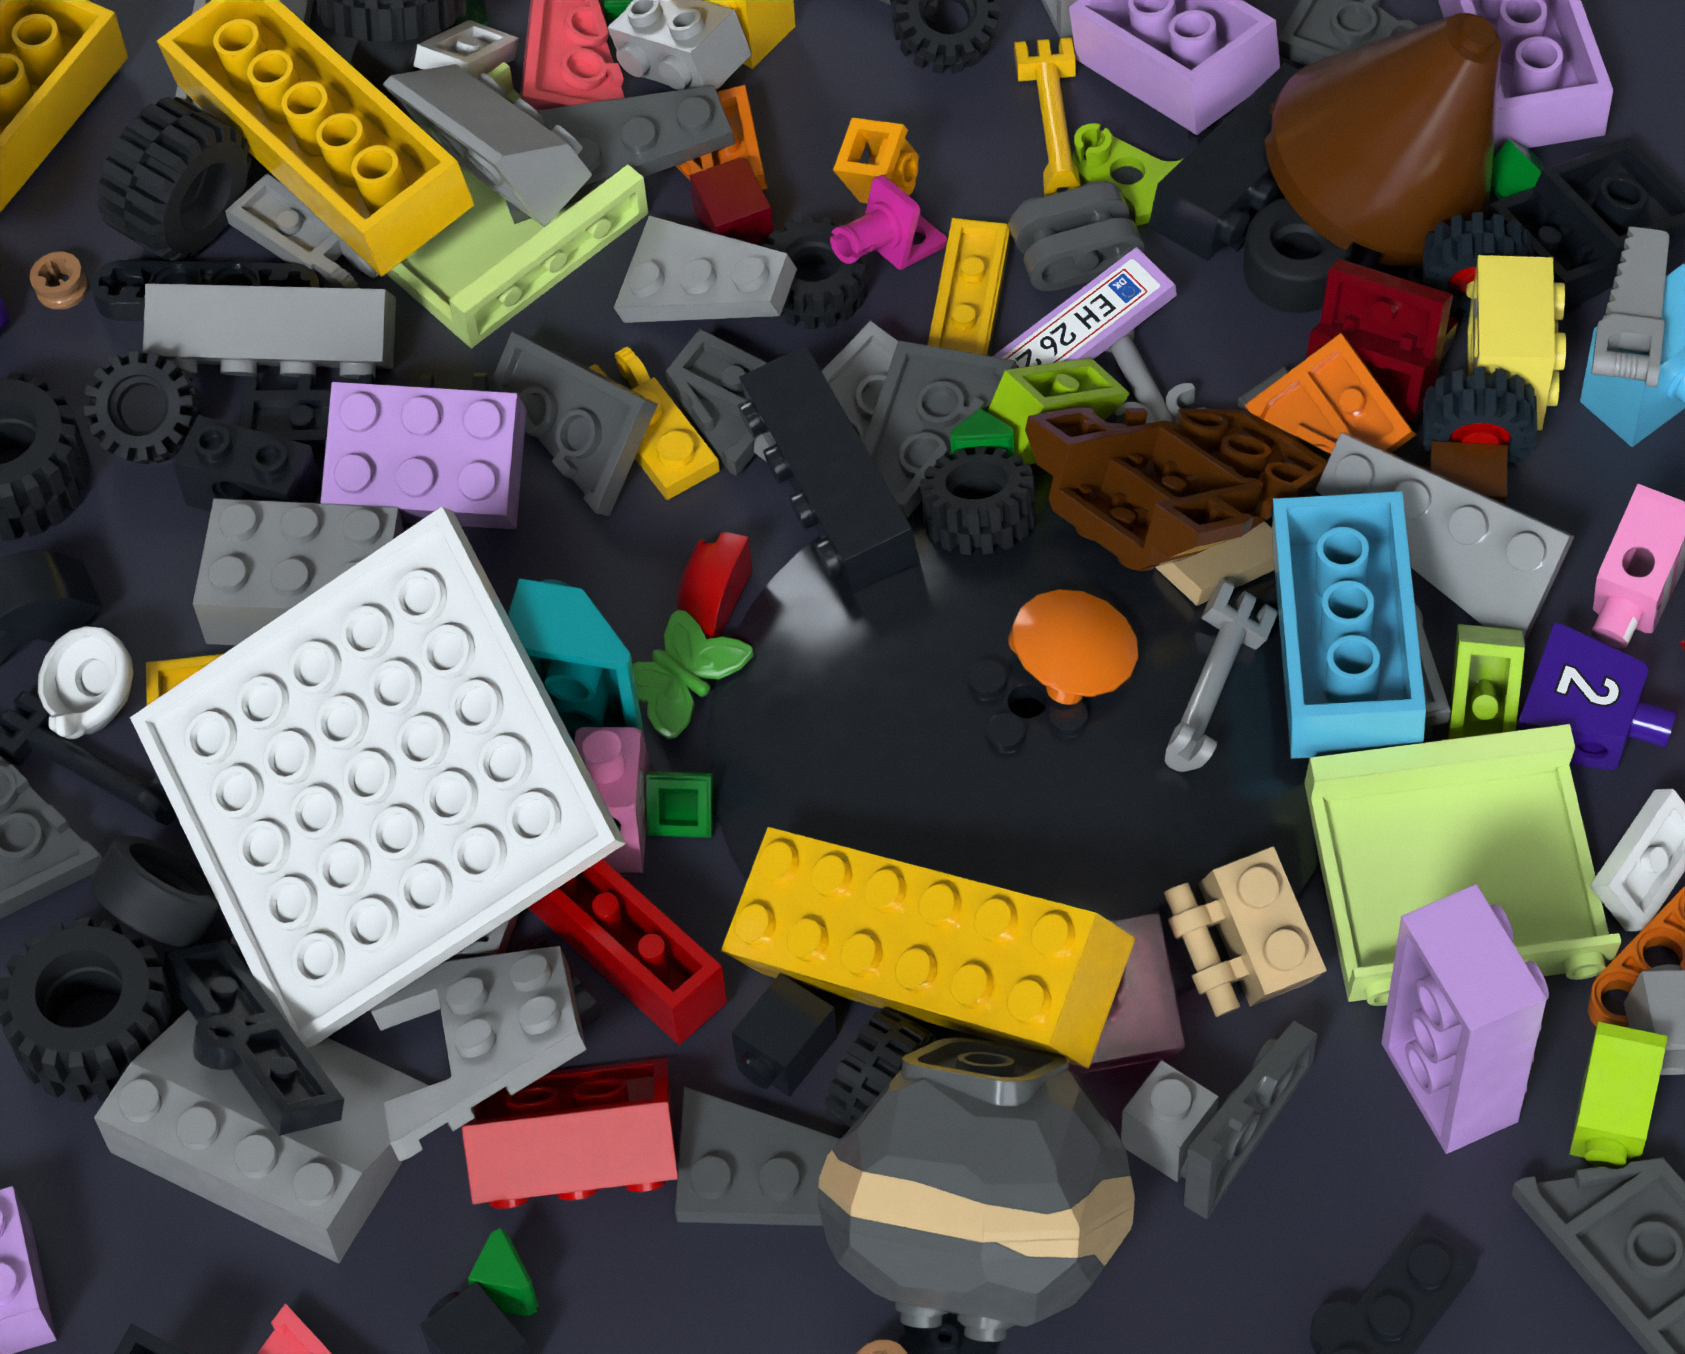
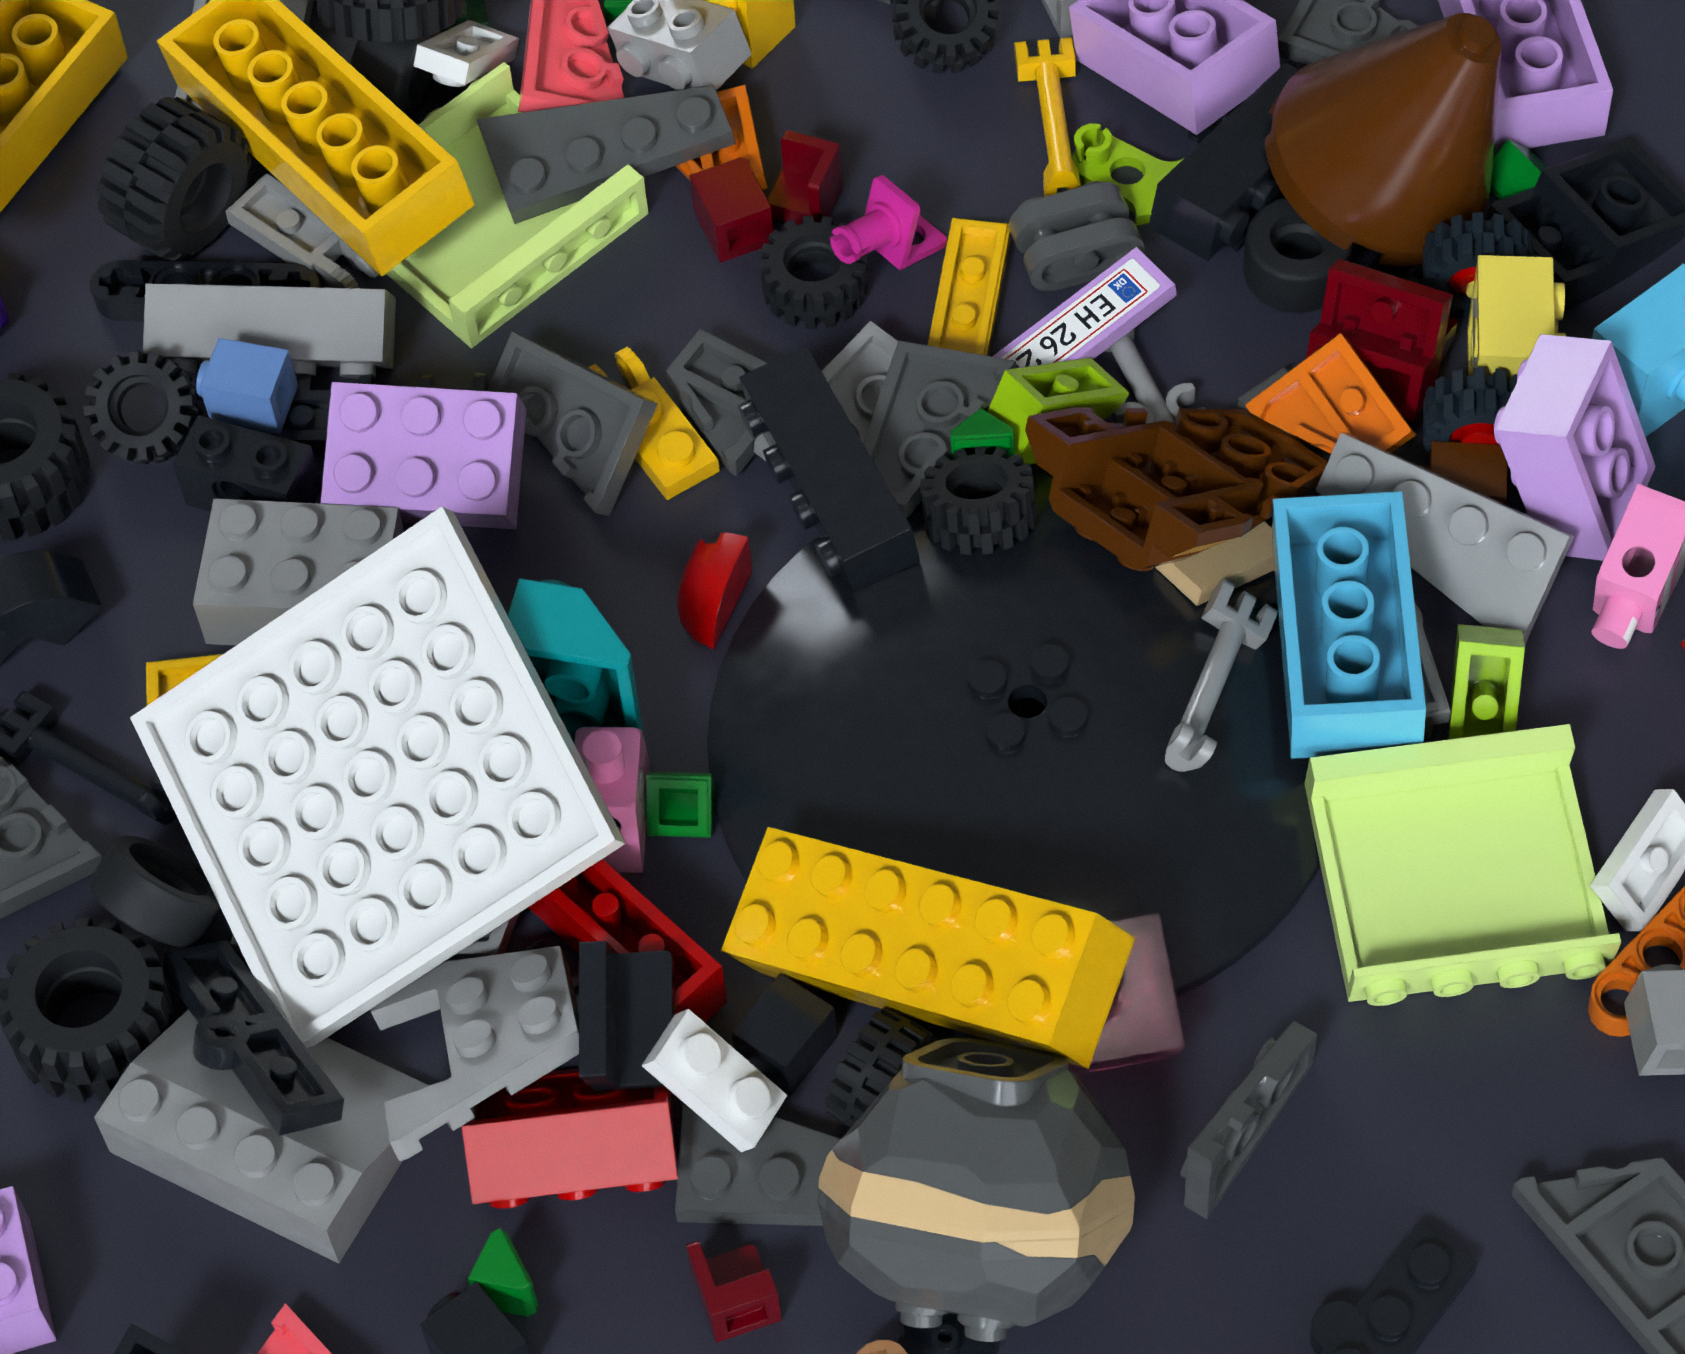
(67, 293): medium nougat bush -> none
(84, 681): white hat -> none
(248, 385): none -> medium blue brick
(494, 138): light grey slope -> none
(622, 1013): none -> black panel
(679, 668): bright green piece -> none
(701, 276): light grey wing -> none
(714, 1080): none -> white plate
(734, 1290): none -> dark red panel
(808, 179): none -> dark red panel
(889, 157): light orange brick -> none
(1074, 644): orange dish -> none
(1166, 1119): light grey brick -> none
(1258, 925): tan brick -> none
(1463, 1016): lavender brick -> none
(1574, 440): none -> lavender brick
(1596, 694): dark purple torso -> none
(1617, 1095): lime slope -> none
(1635, 310): light grey piece -> none

